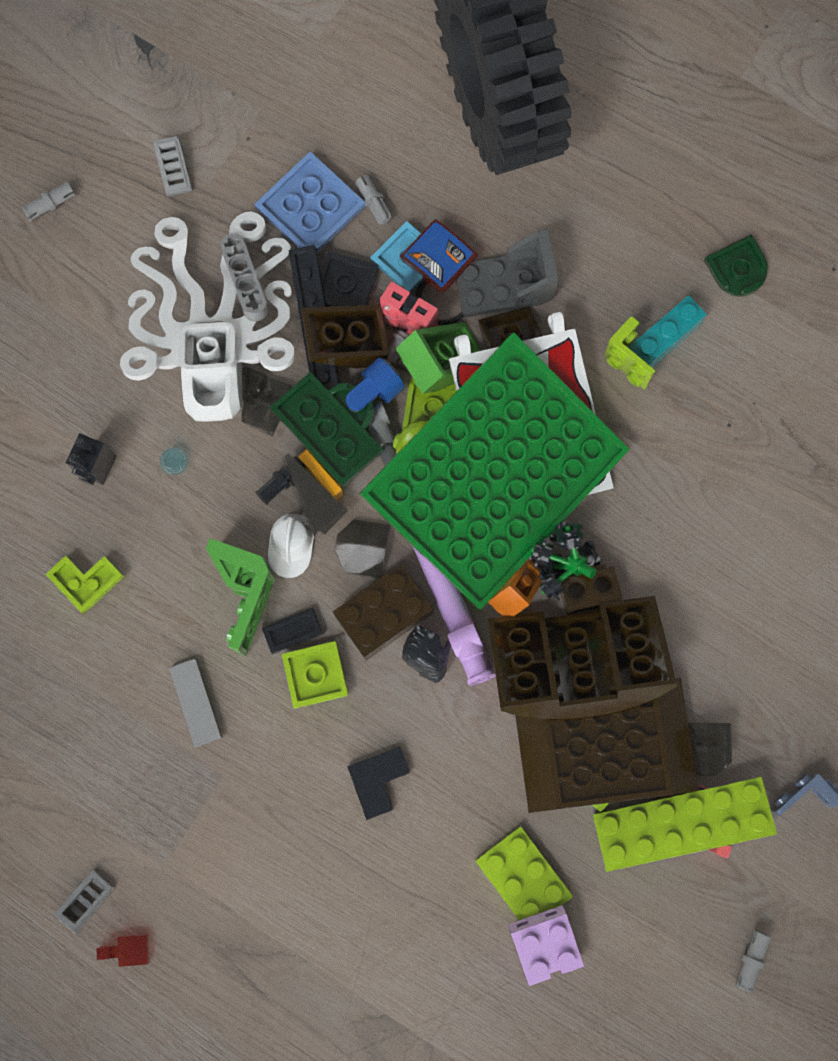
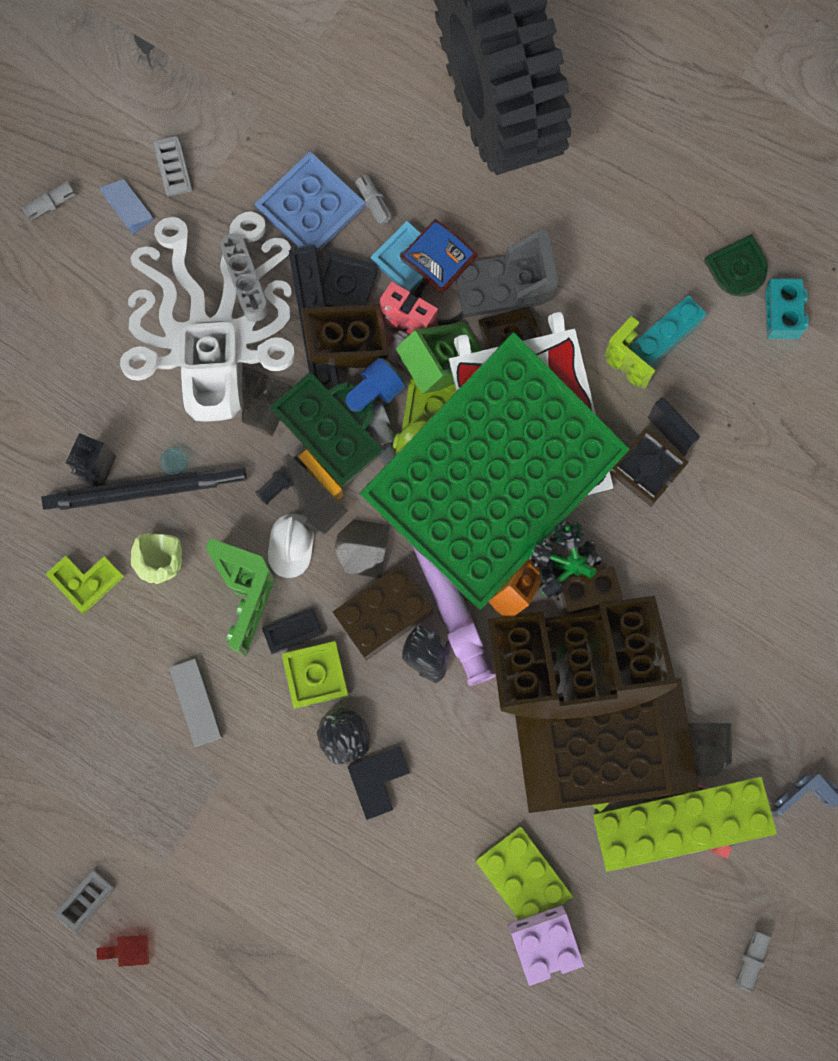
(127, 205): none -> medium blue slope
(142, 488): none -> black piece
(156, 557): none -> yellowish green hair
(343, 735): none -> black hair
(648, 467): none -> black piece
(673, 426): none -> black tile
(780, 308): none -> teal brick

